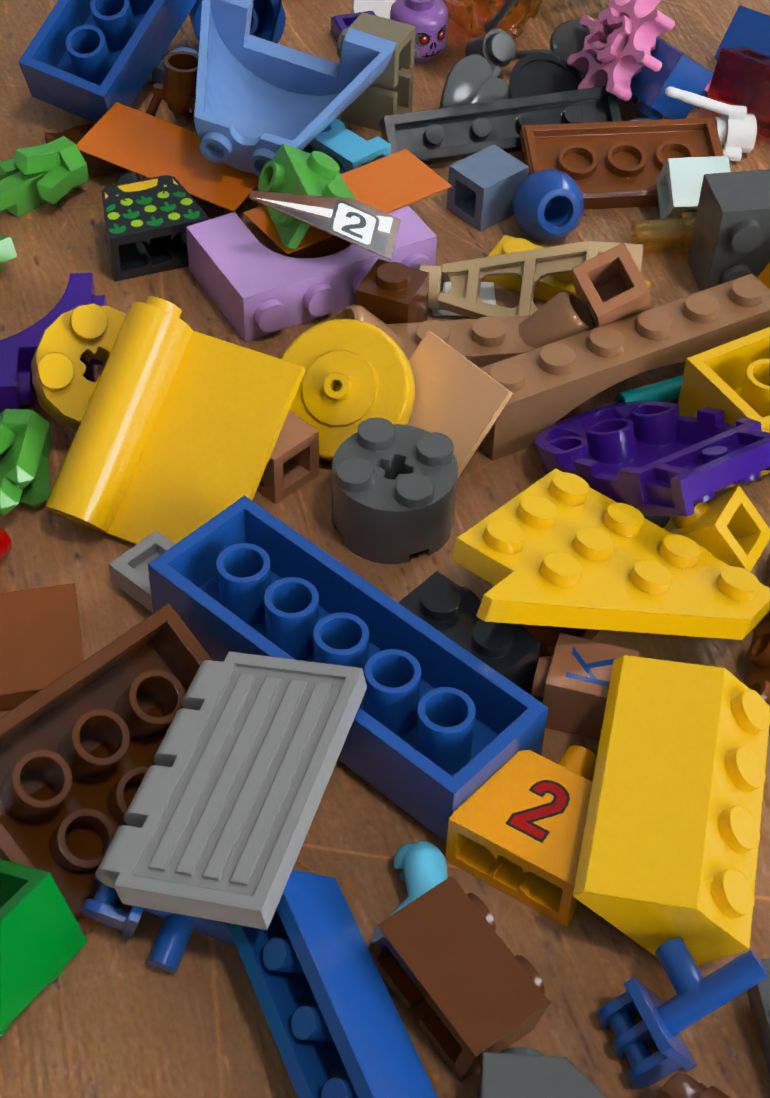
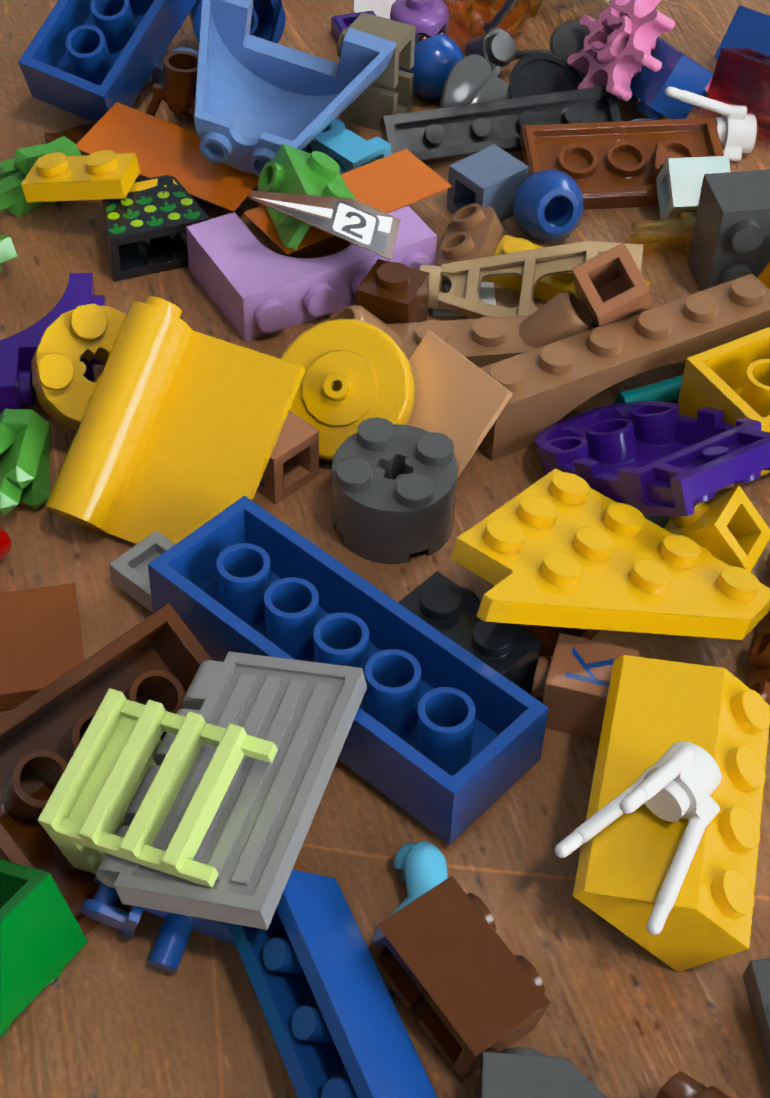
(81, 177): none -> yellow plate
(109, 769): none -> yellowish green plate
(432, 64): none -> blue piece
(470, 235): none -> medium nougat plate
(527, 829): light orange torso -> none
(659, 158): none -> dark orange piece
(662, 1021): blue arm -> none
(671, 789): none -> white plant

